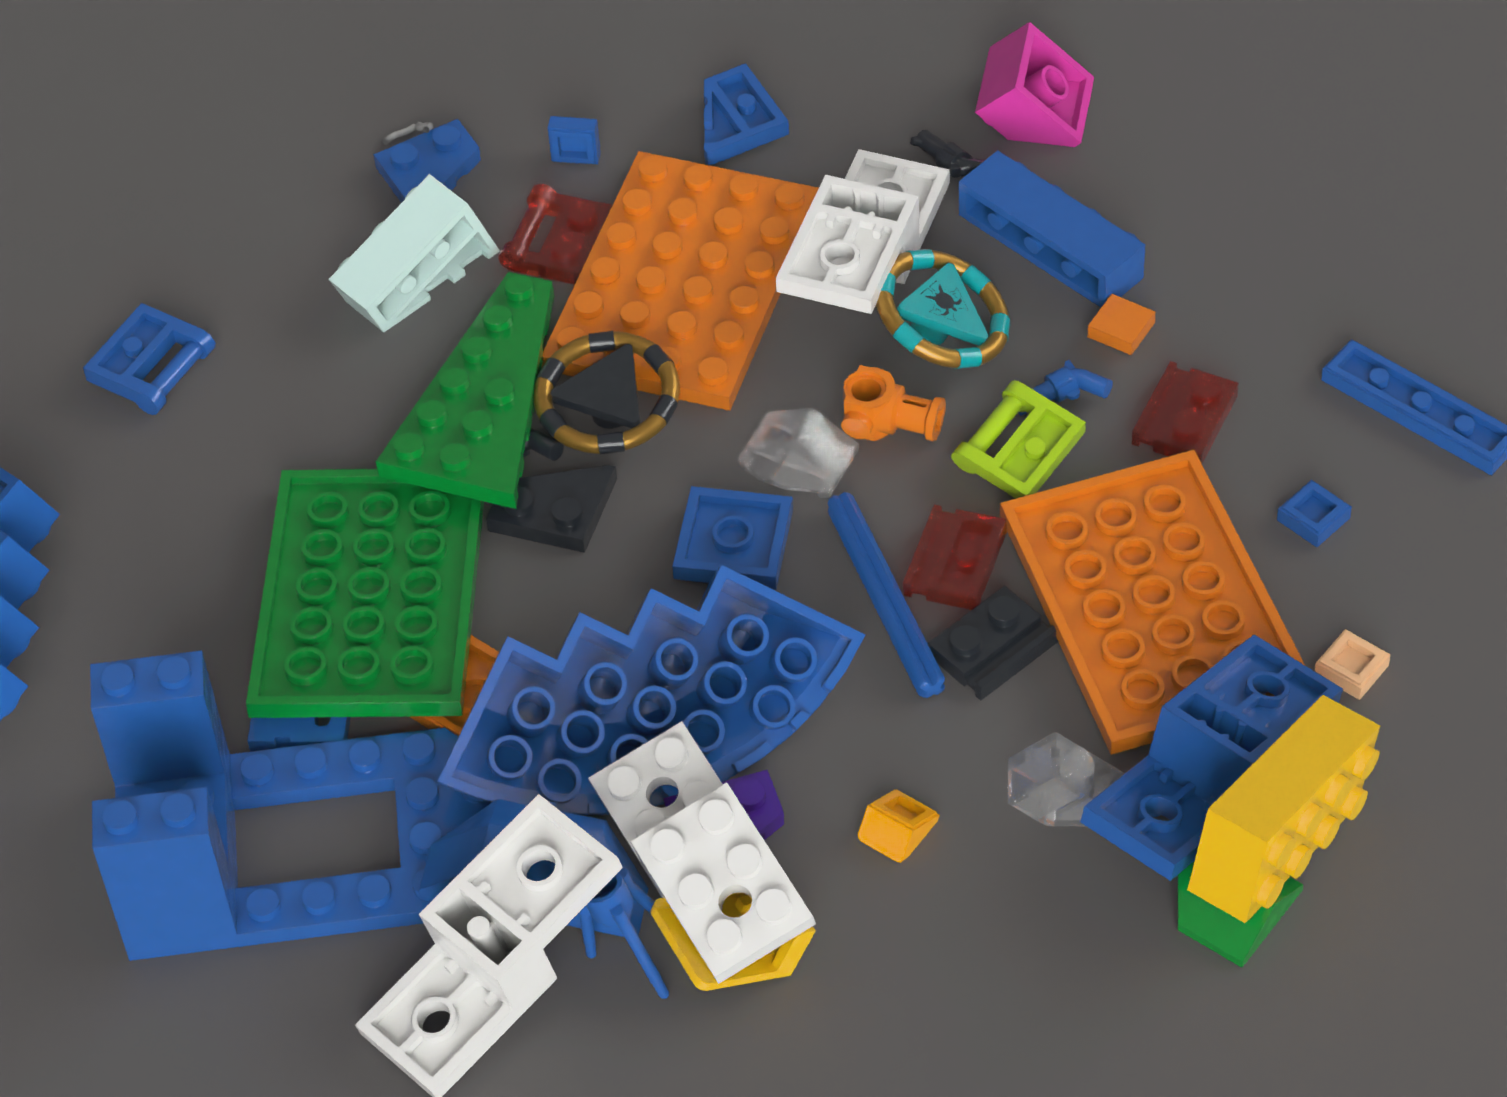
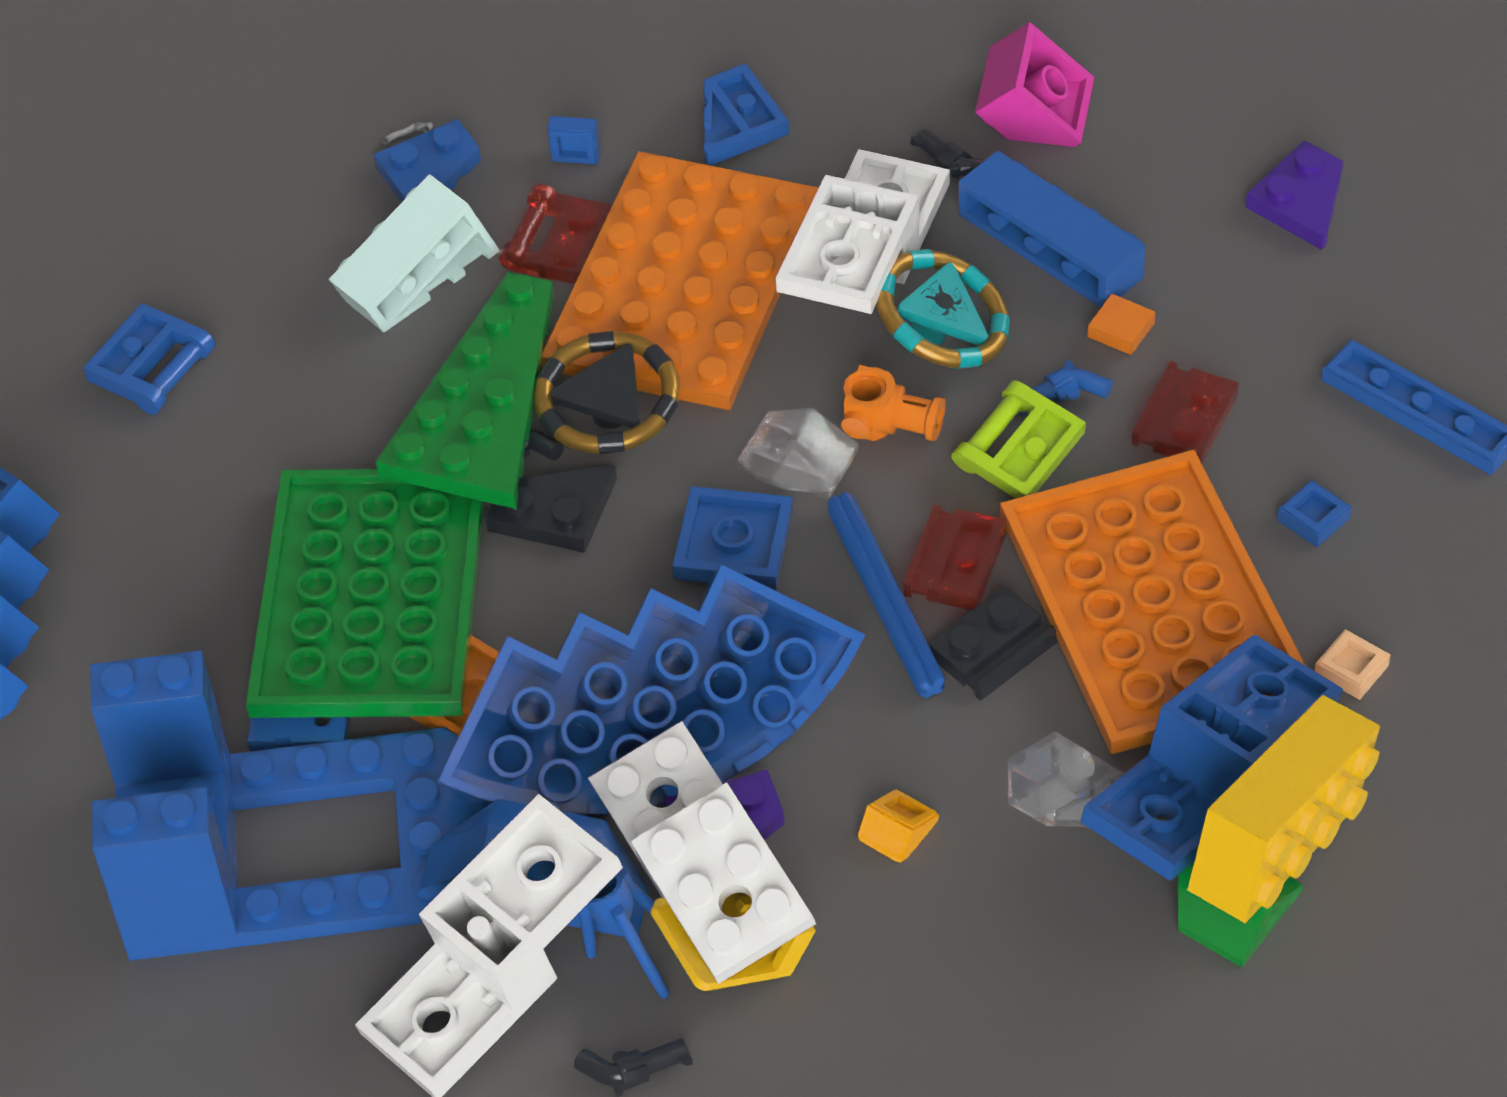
(631, 1067): none -> black piece
(1300, 193): none -> dark purple wing

